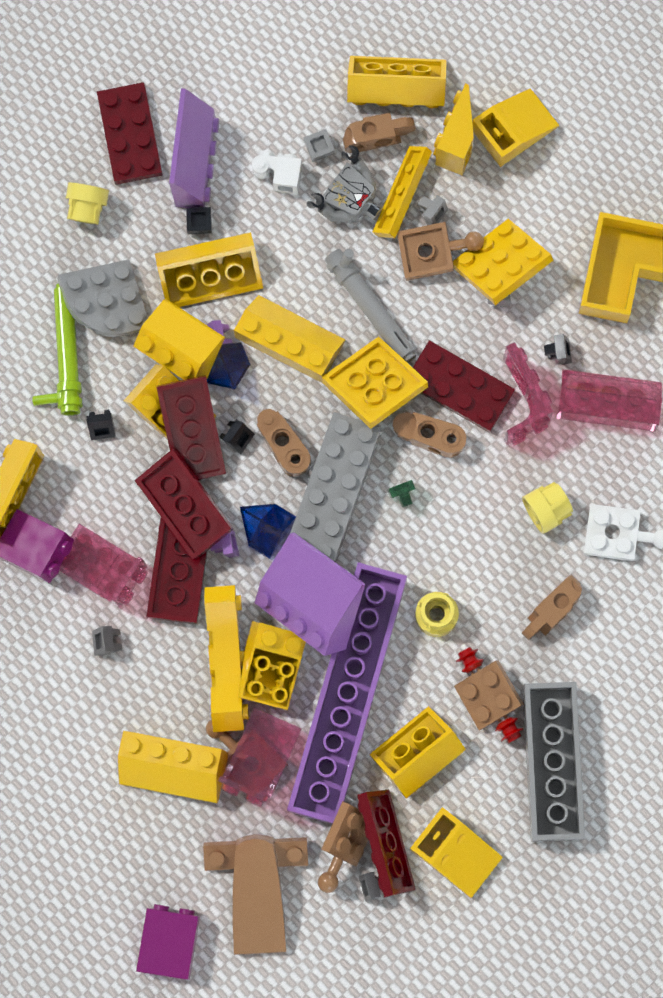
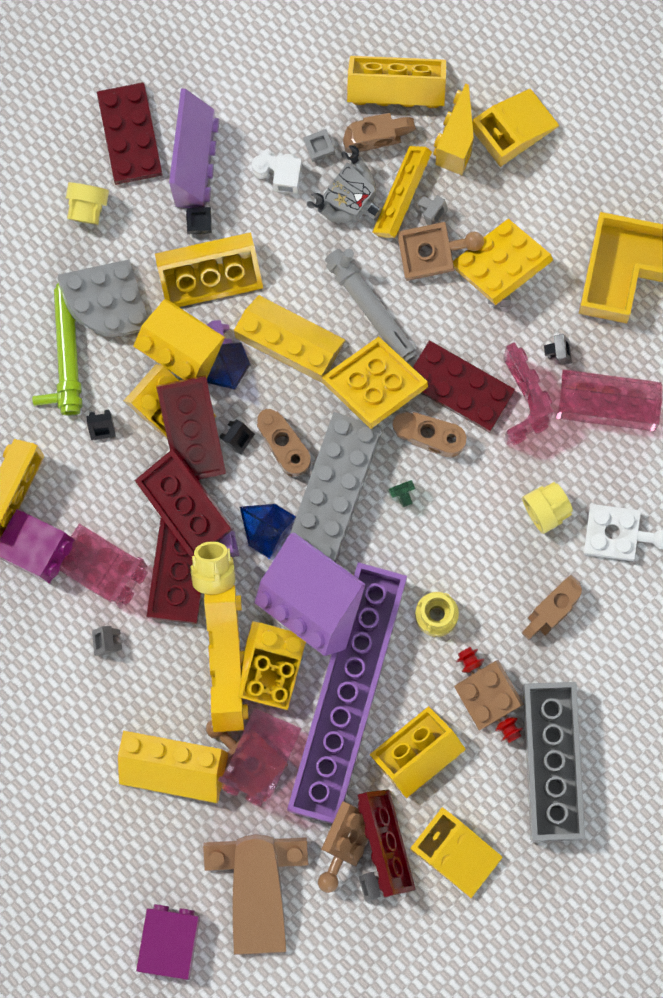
(212, 568): none -> light yellow piece

